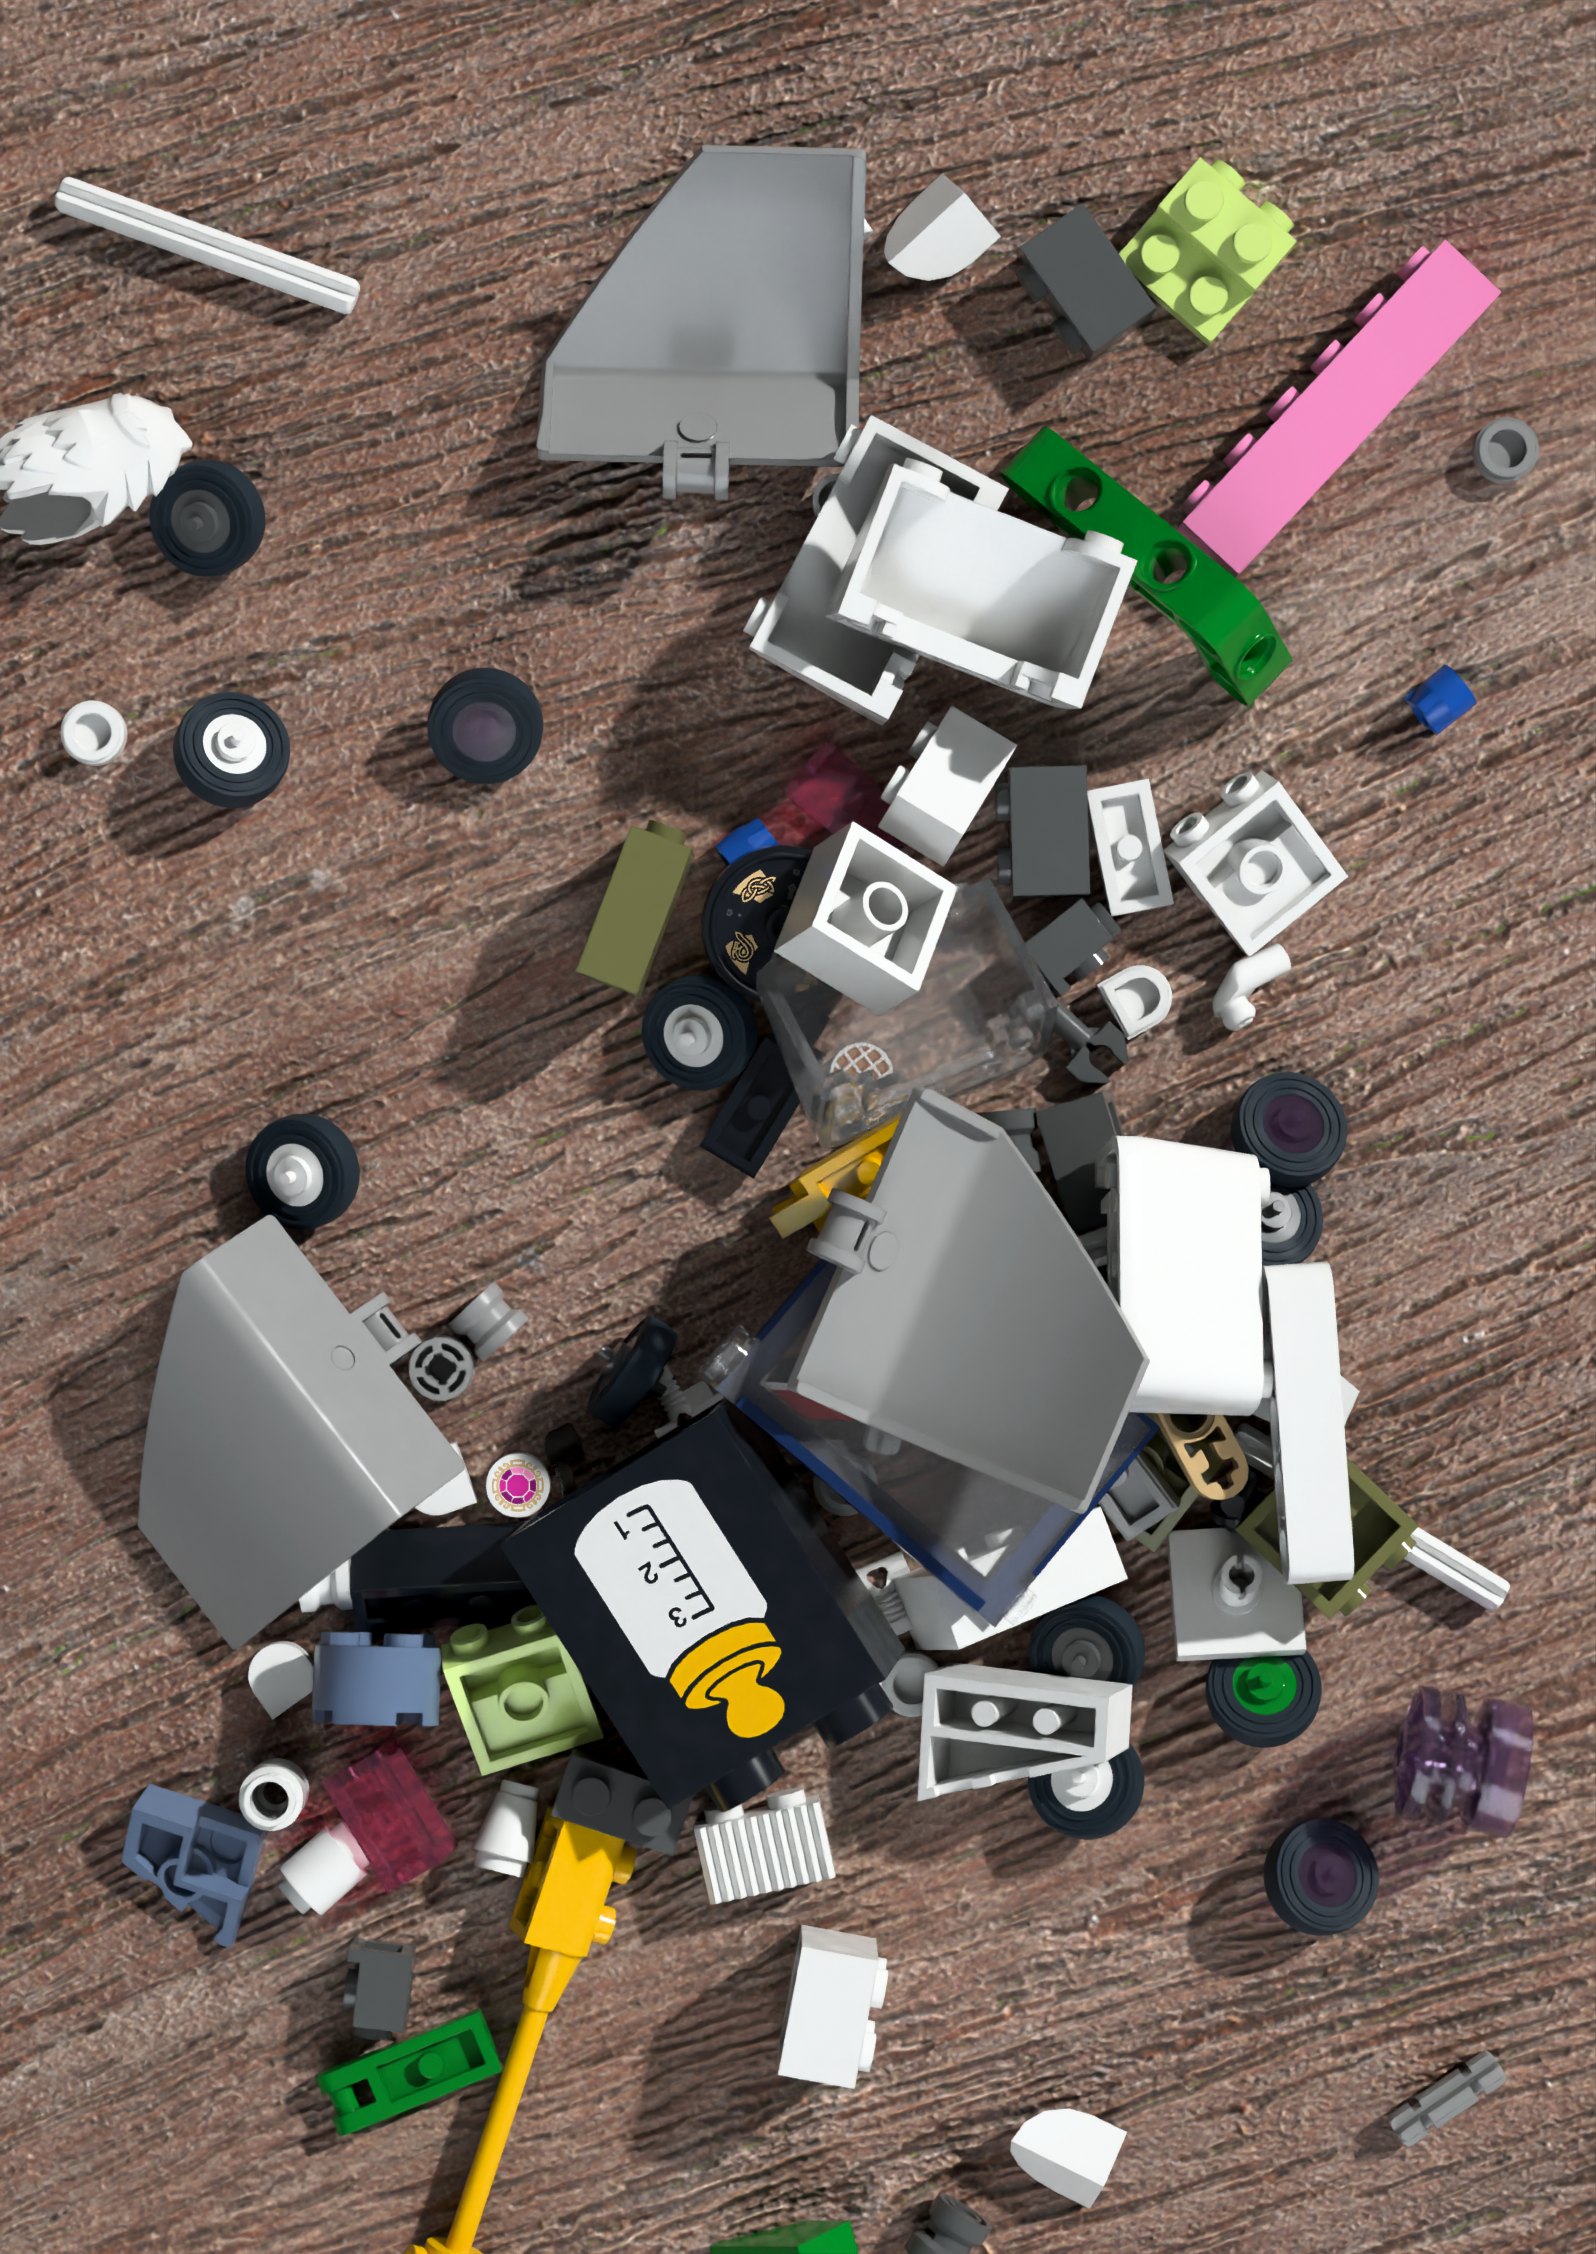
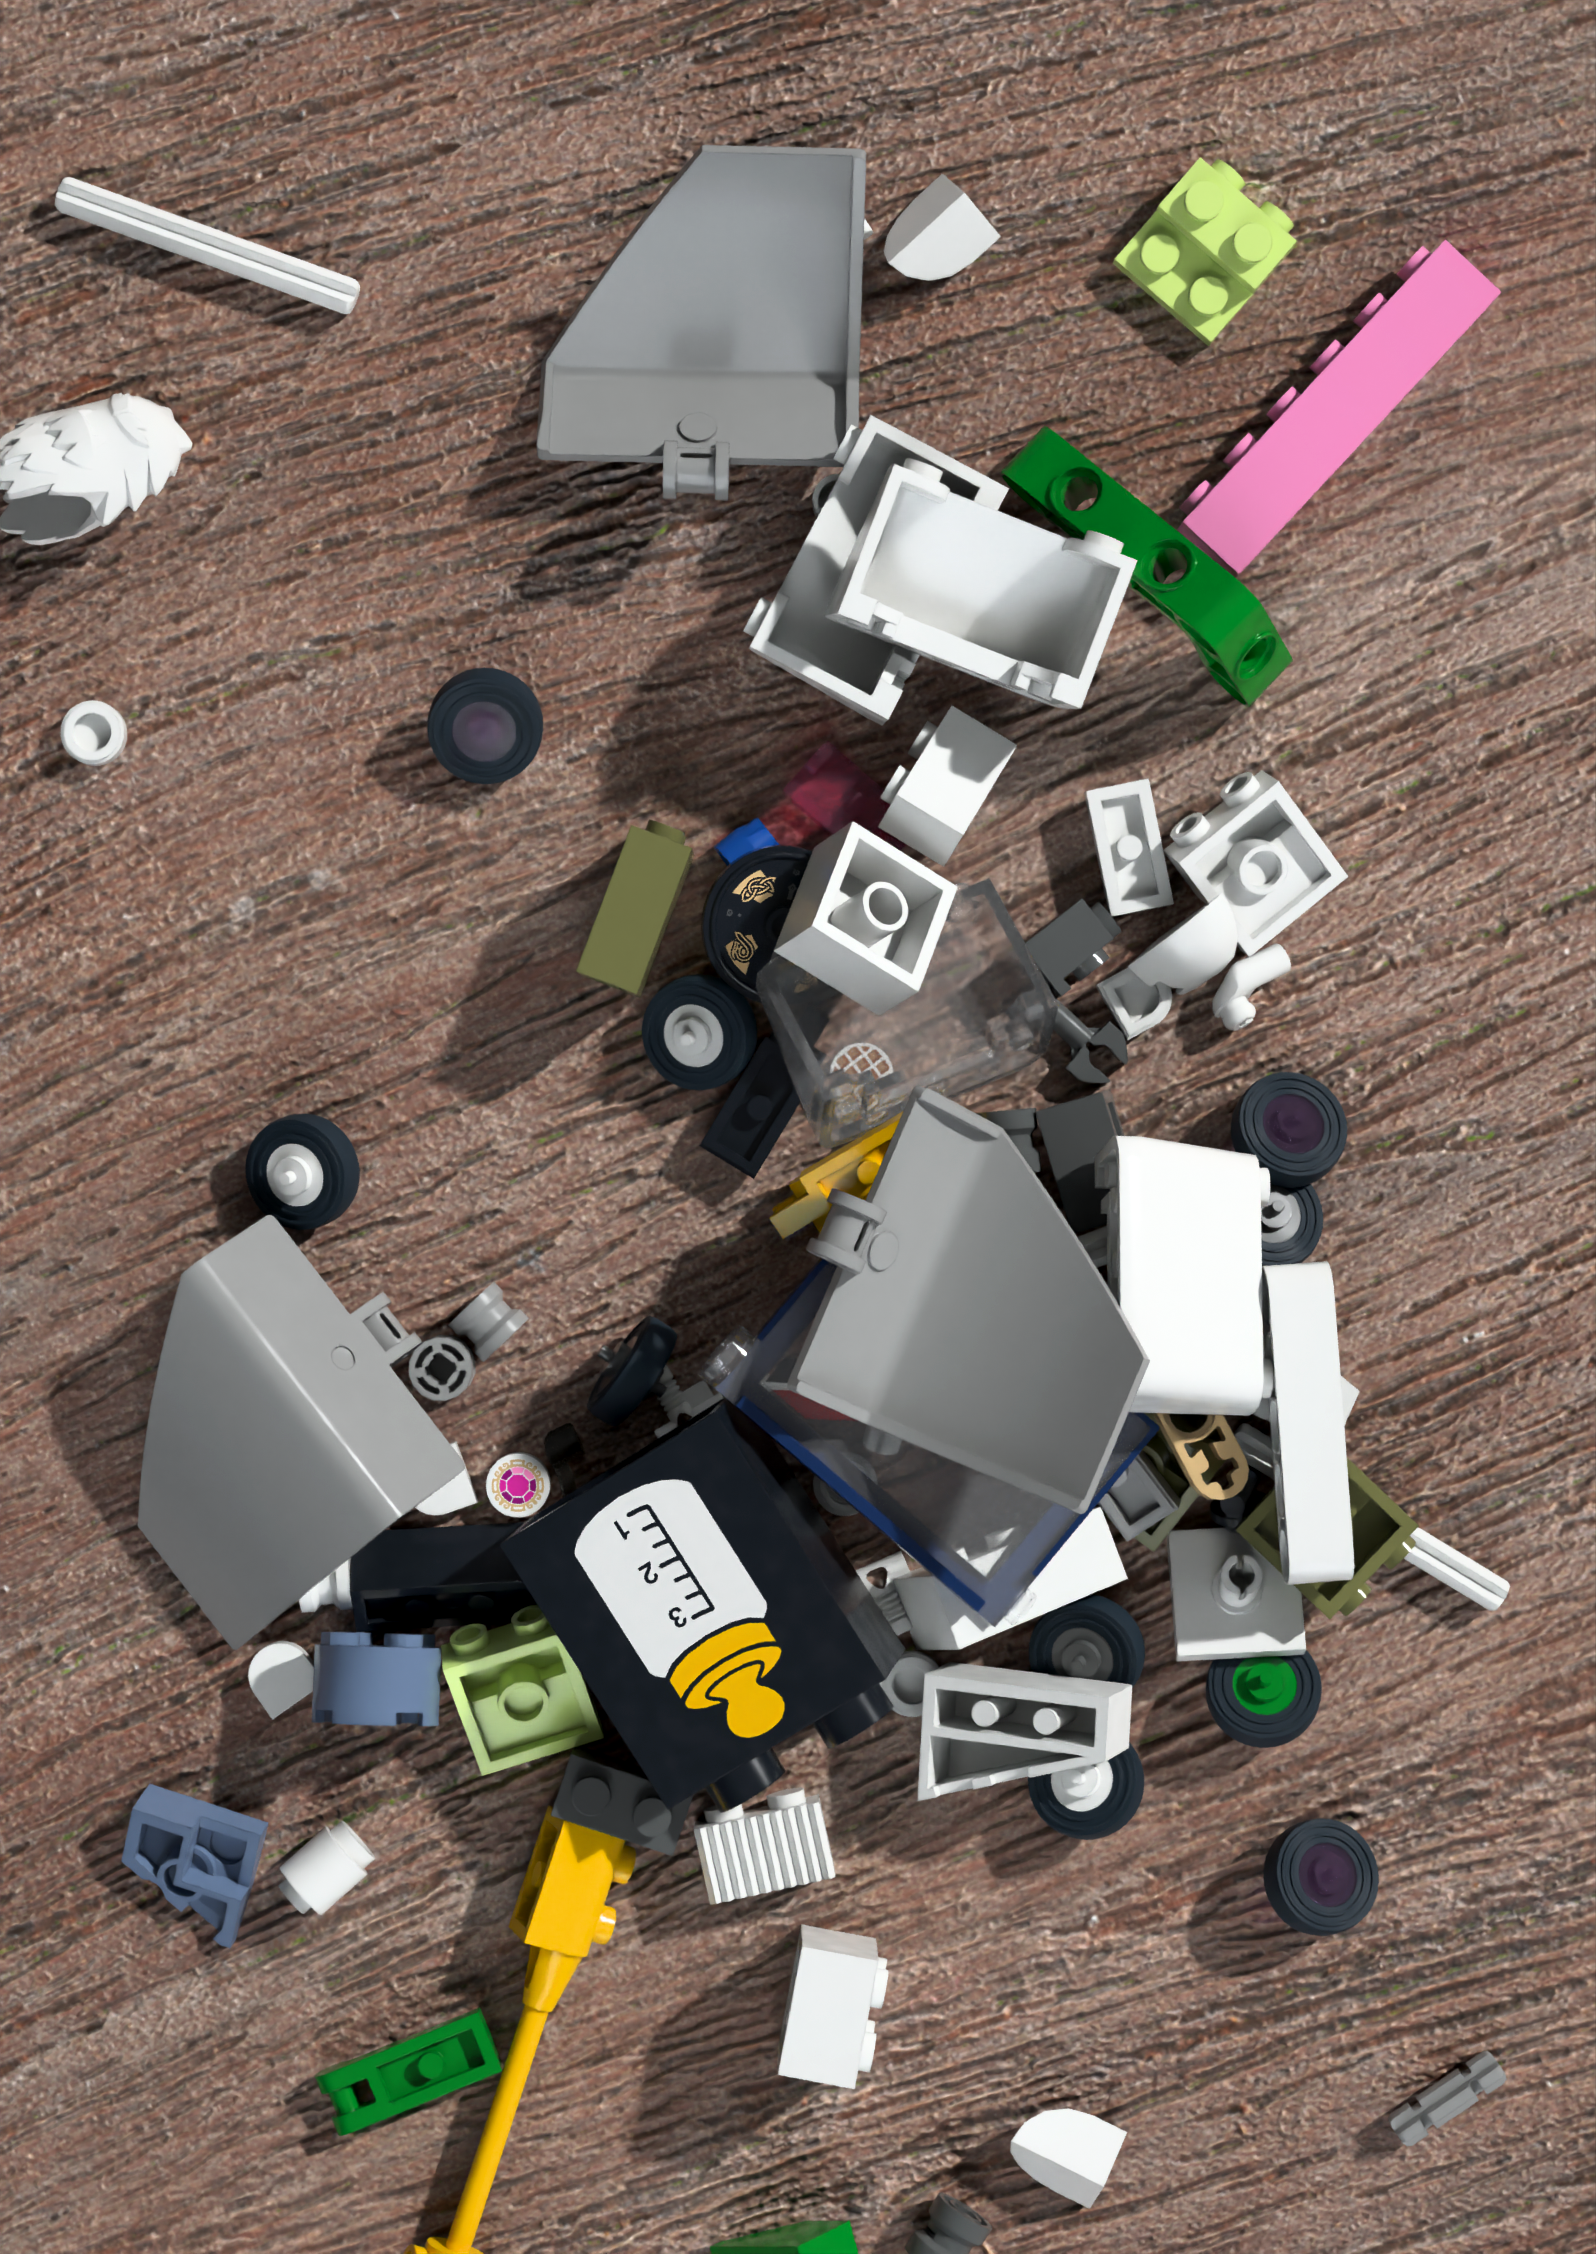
(207, 518): black wheel -> none
(231, 750): black wheel -> none
(260, 1808): white brick -> none
(380, 1987): dark grey brick -> none
(390, 1814): clear pink hinge -> none
(509, 1830): white cone -> none
(1045, 832): dark grey brick -> none
(1083, 284): dark grey brick -> none
(1192, 949): none -> white brick
(1440, 699): blue hose -> none
(1474, 1762): clear purple wheel -> none
(1505, 450): light grey tile -> none

